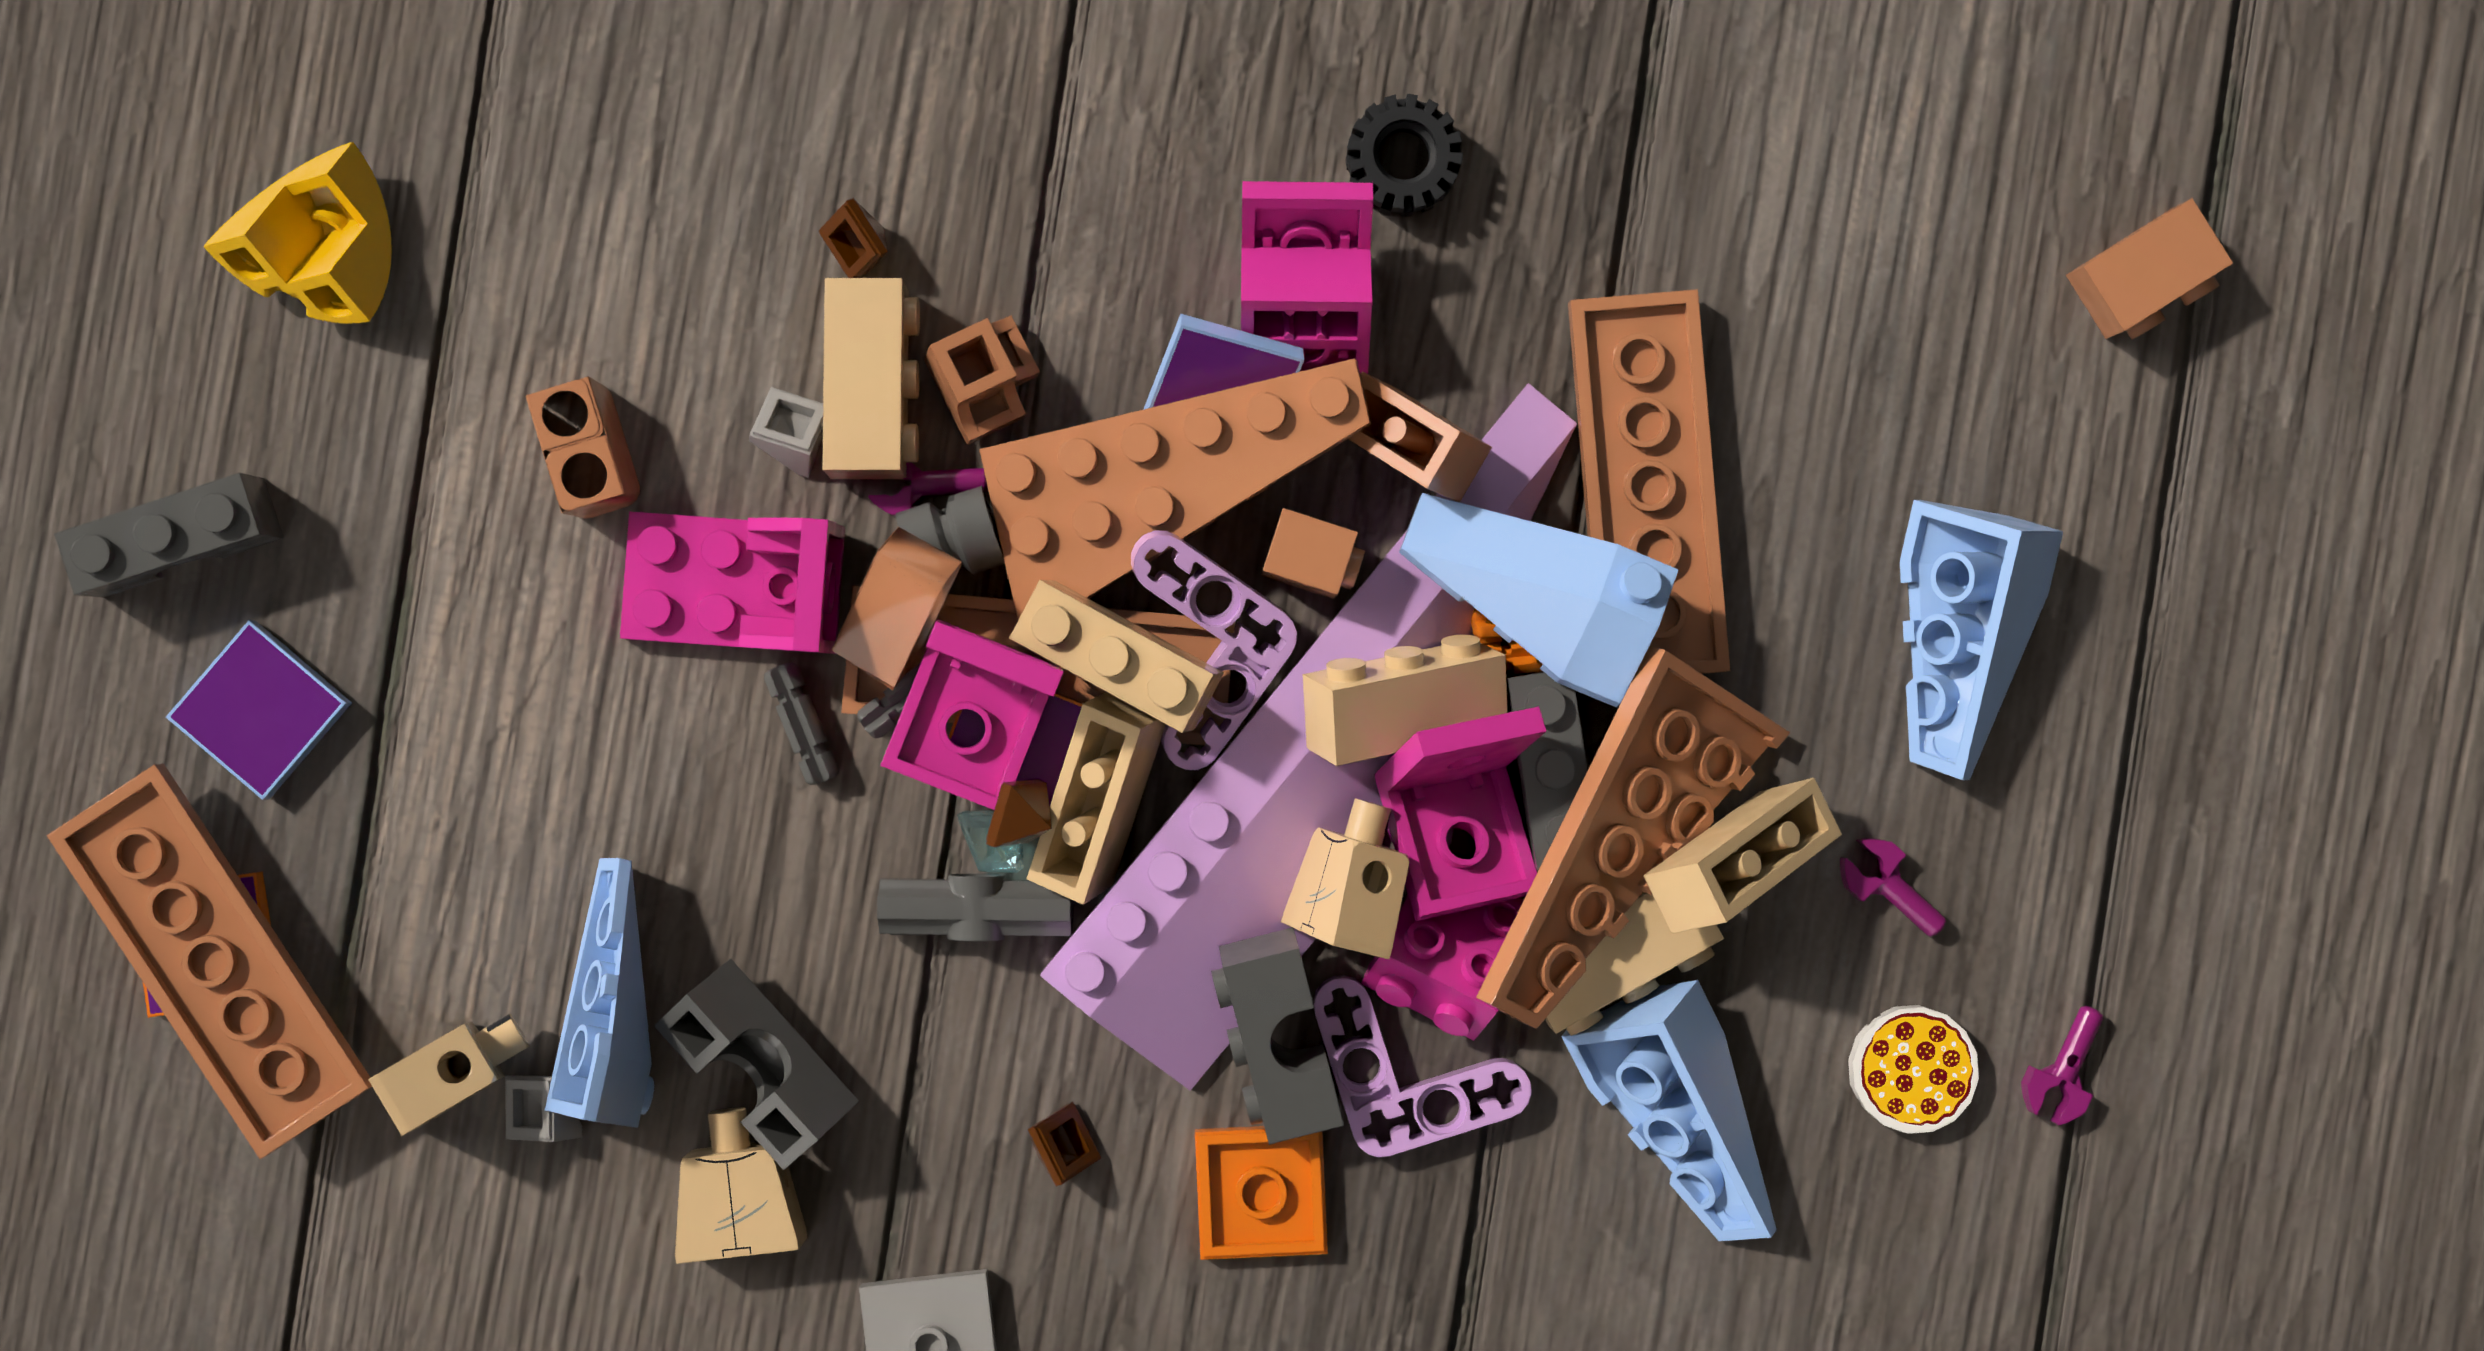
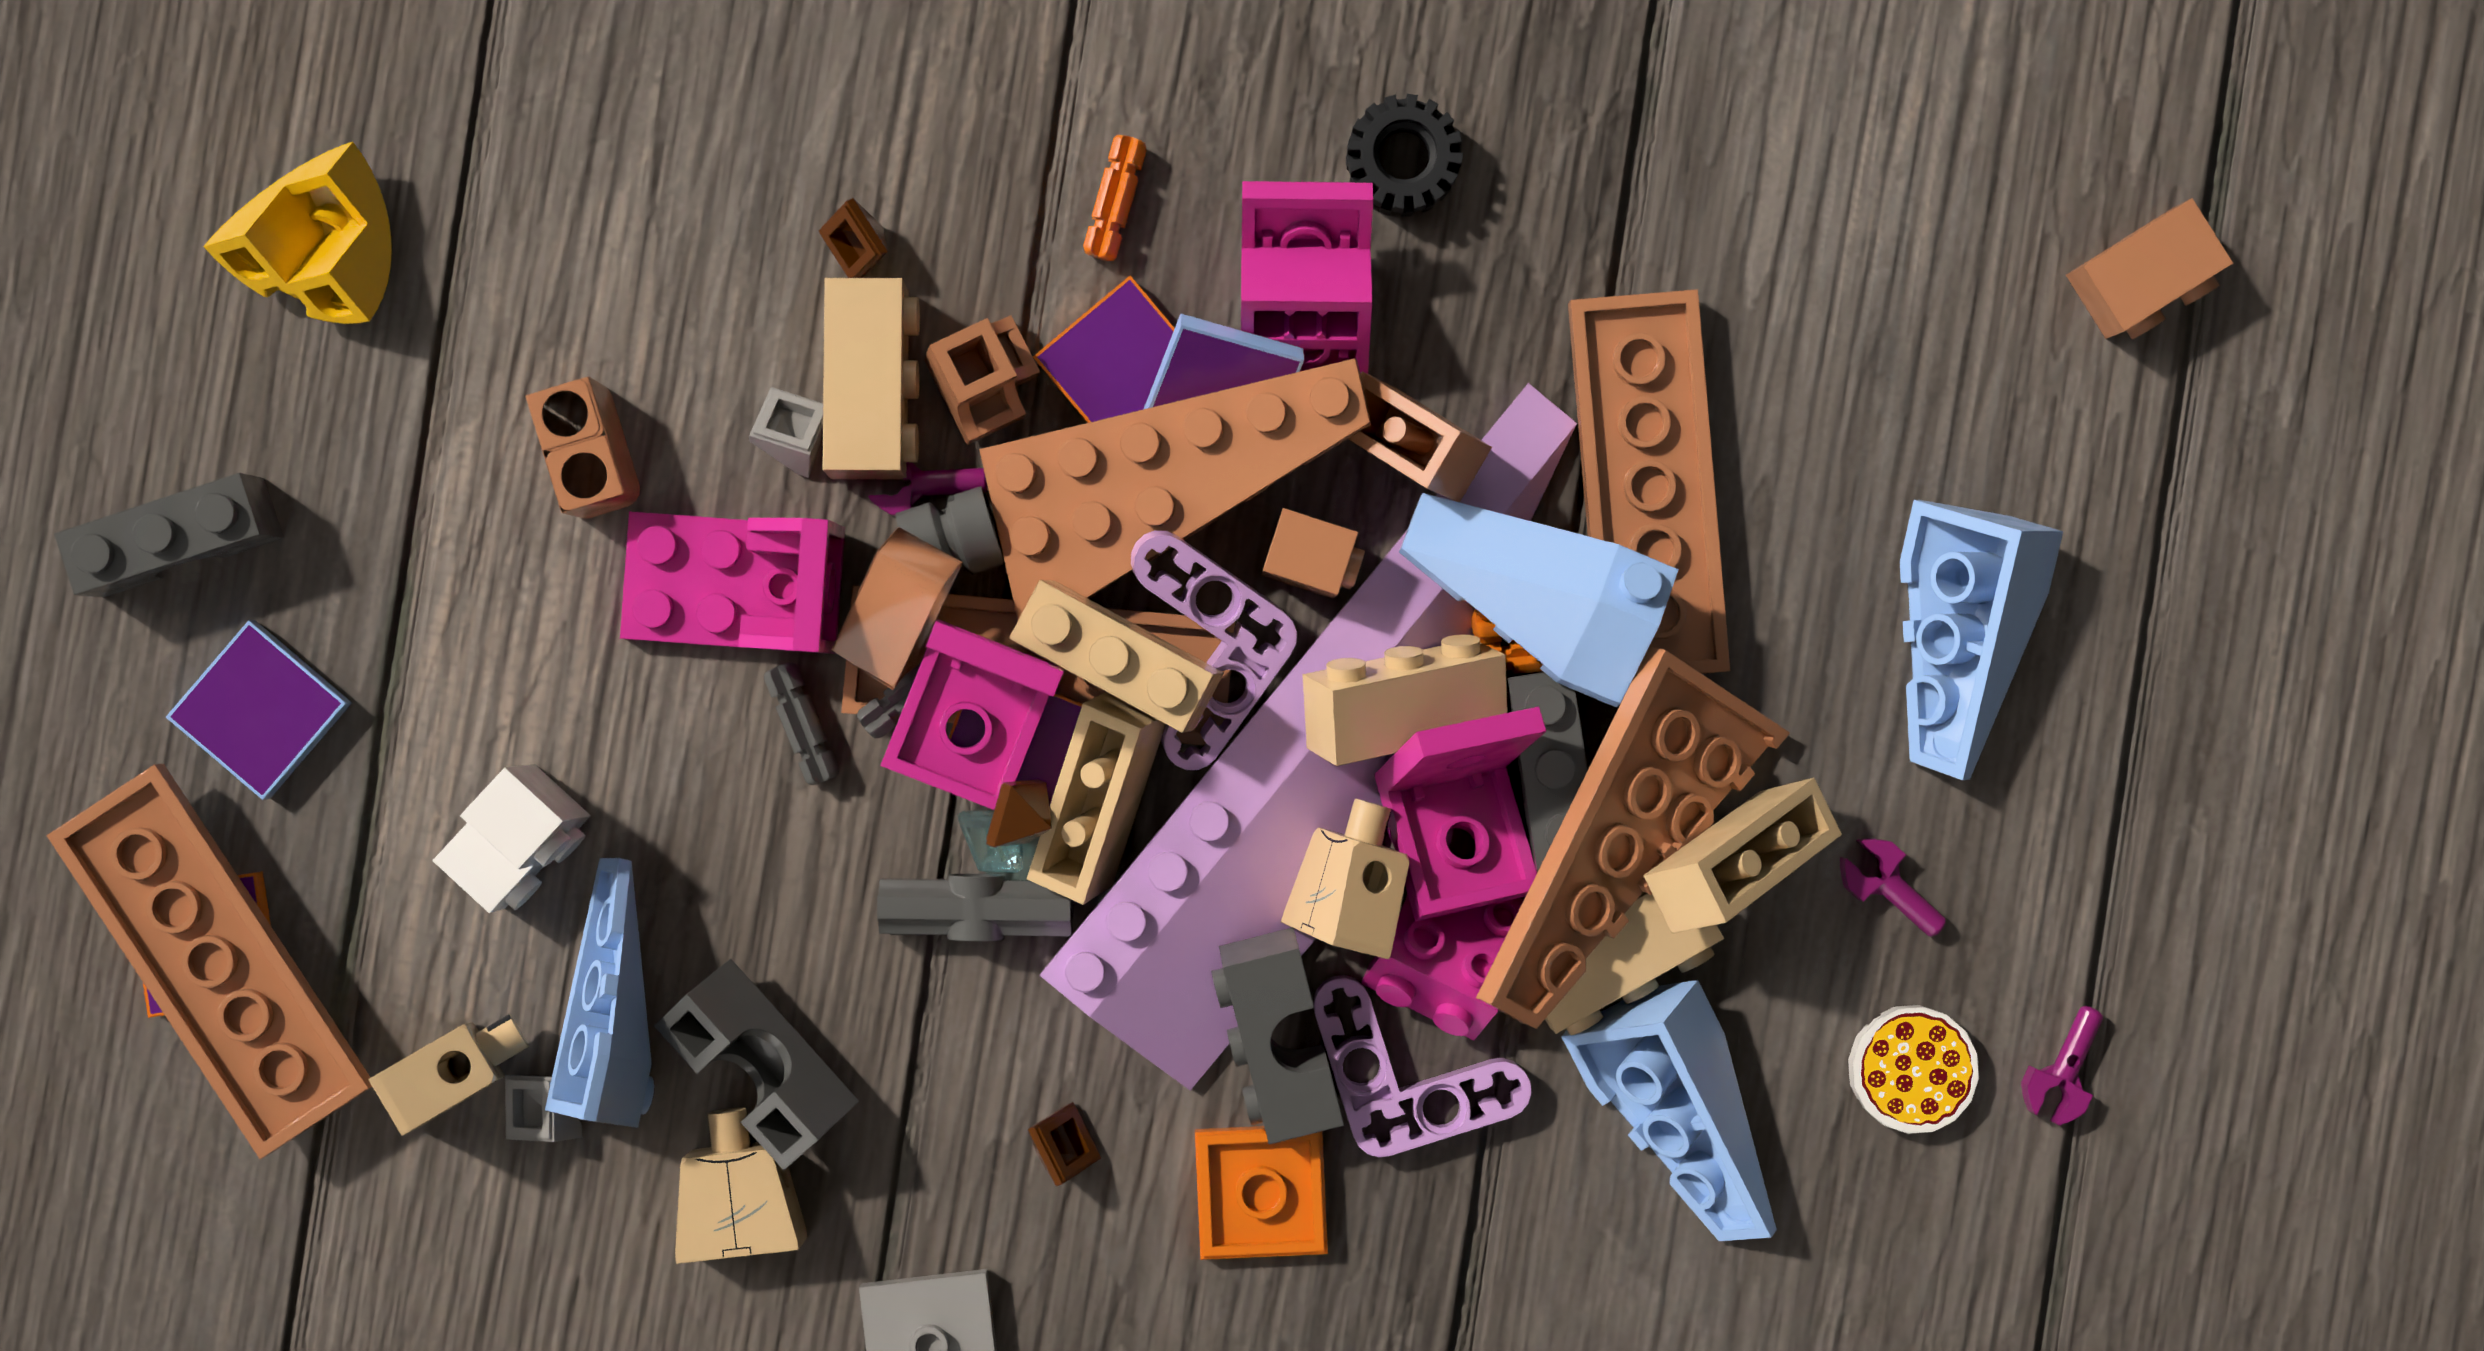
(510, 836): none -> white brick
(1109, 354): none -> dark purple tile
(1115, 197): none -> orange axle

